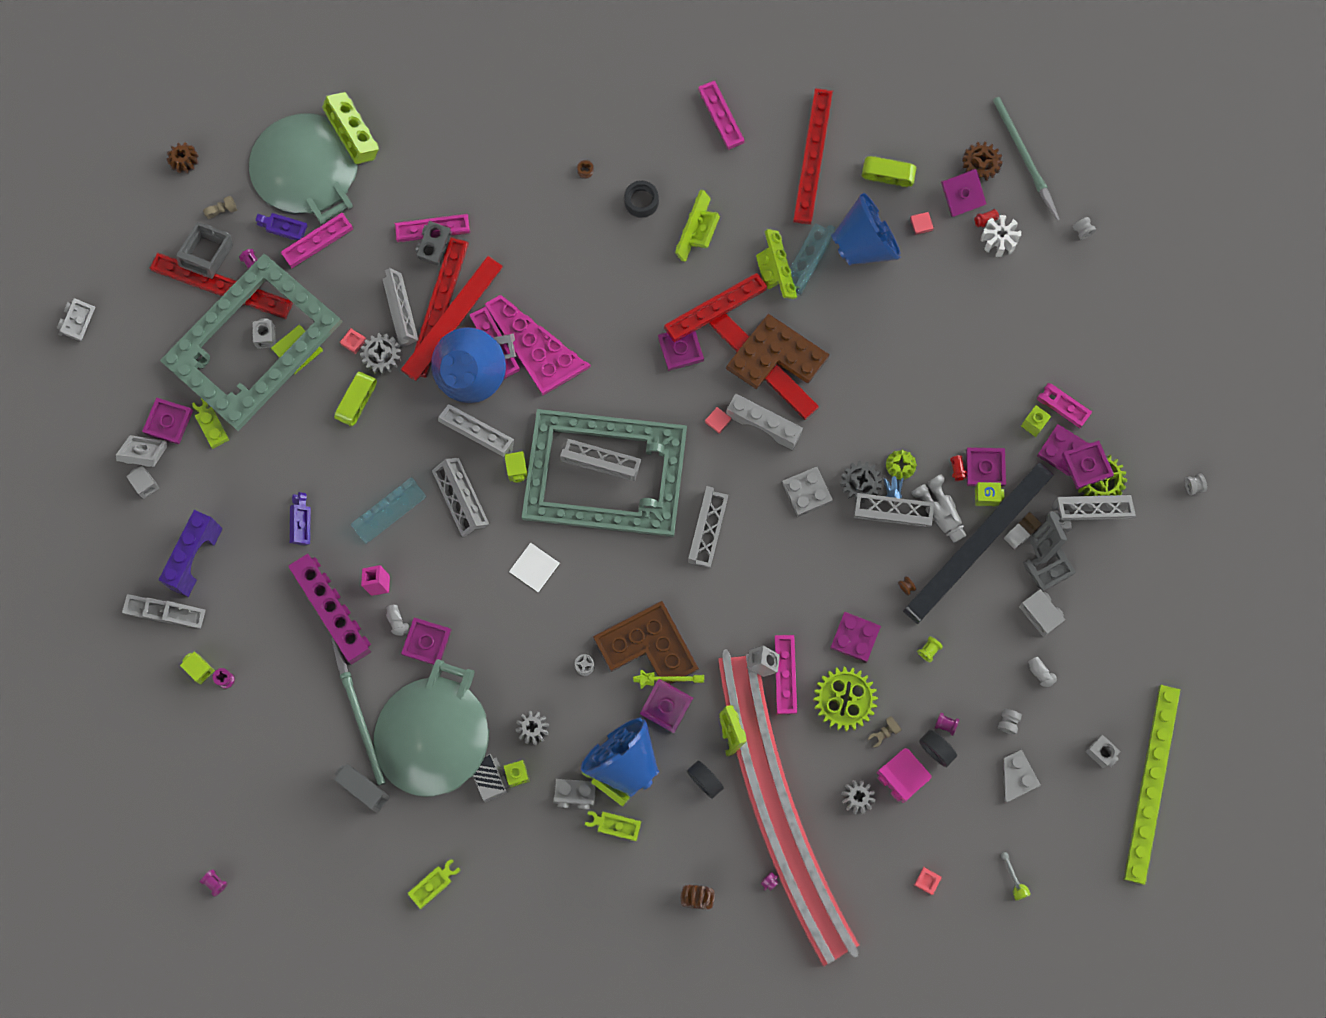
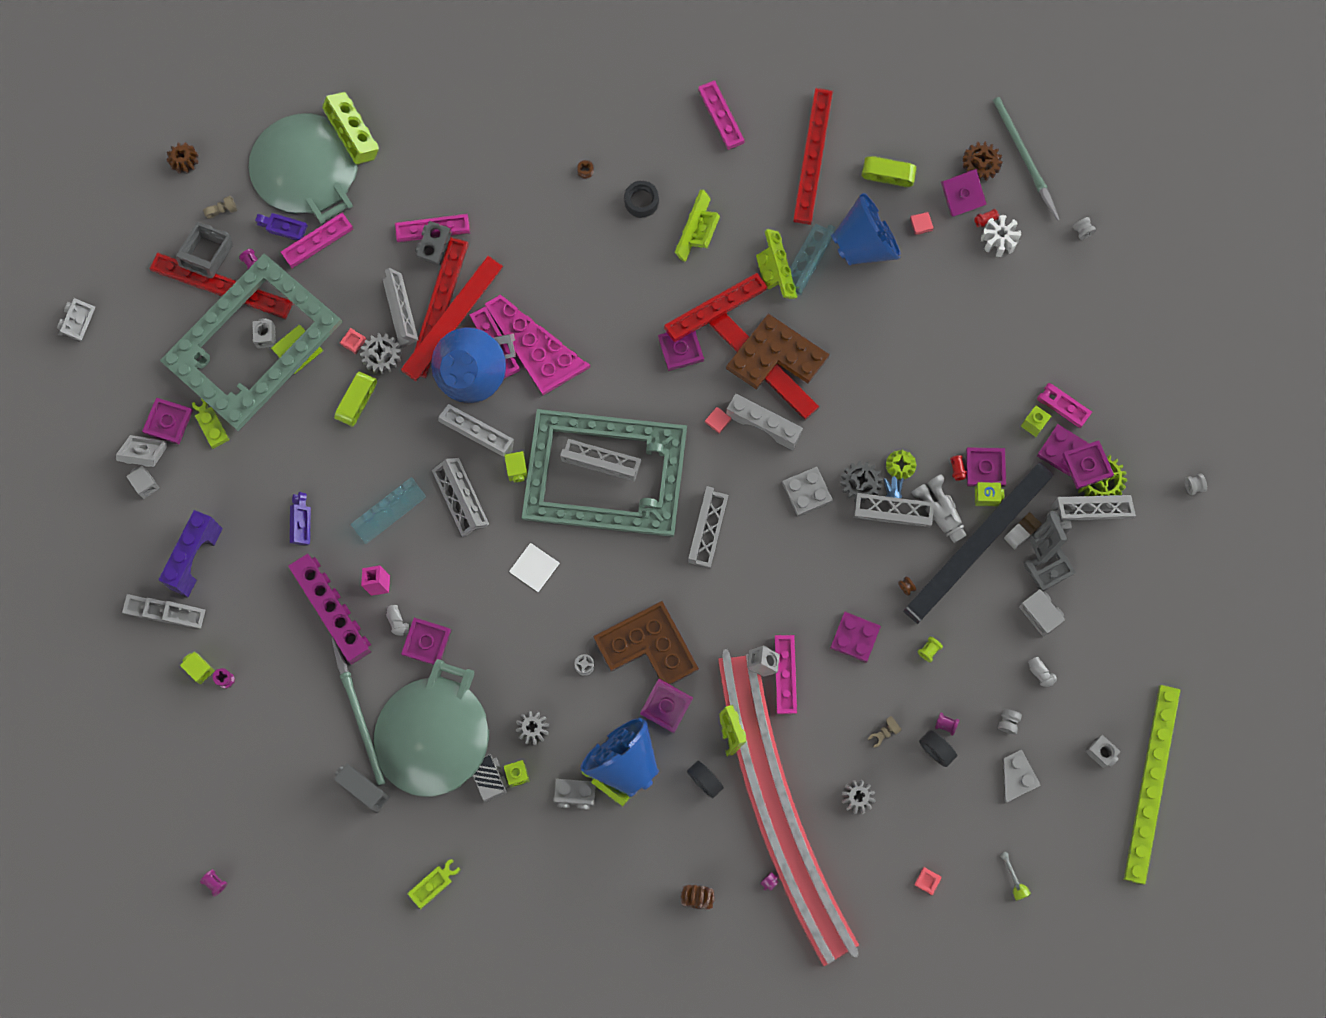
(615, 825): lime plate -> none
(649, 679): lime piece -> none
(862, 703): lime gear -> none
(903, 775): dark pink bracket -> none

